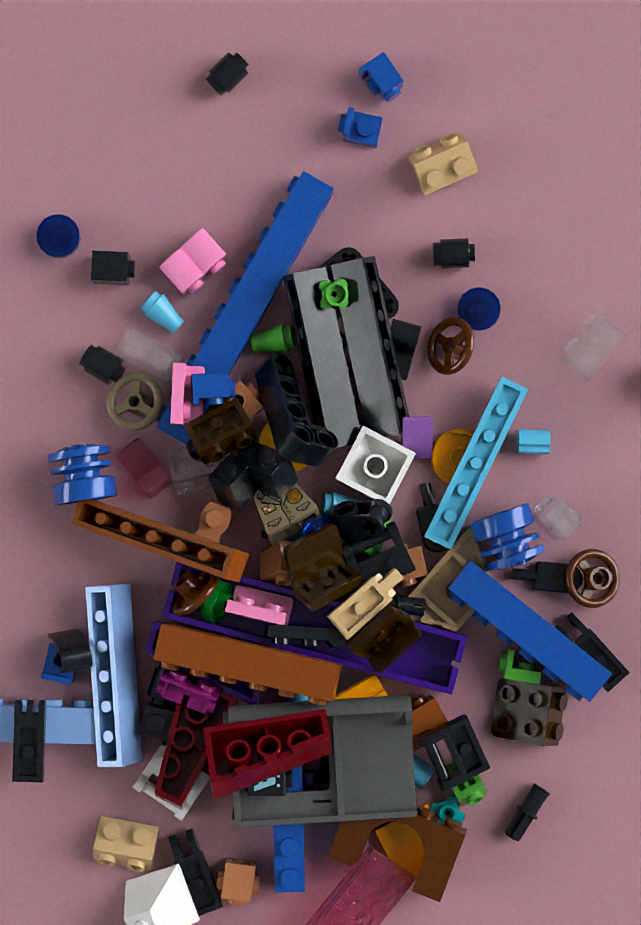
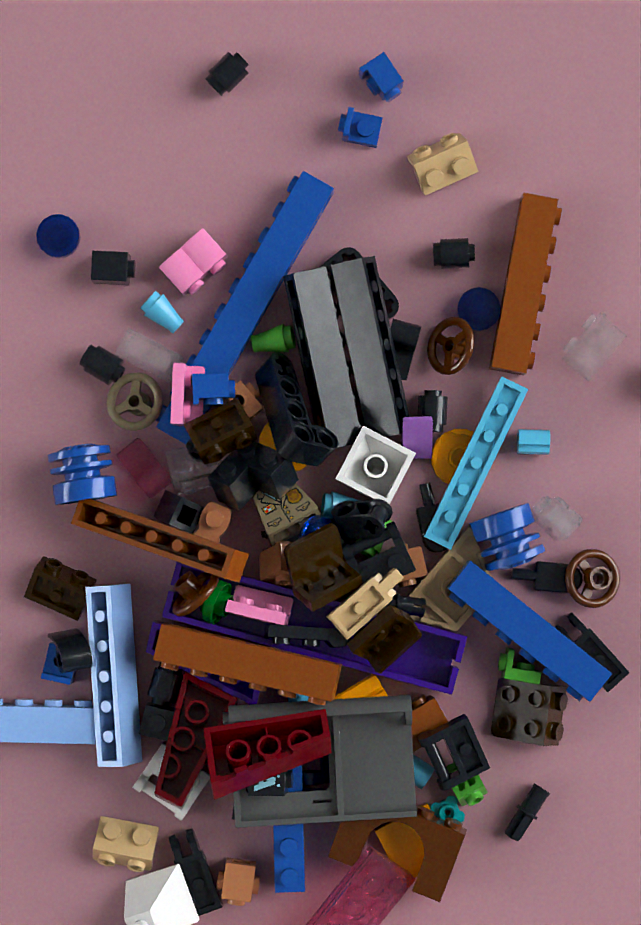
(29, 742): black hinge -> none
(59, 587): none -> dark brown bracket
(178, 512): none -> black brick
(179, 684): magenta hinge -> none
(341, 298): bright green plate -> none
(433, 405): none -> black brick
(524, 284): none -> dark orange brick

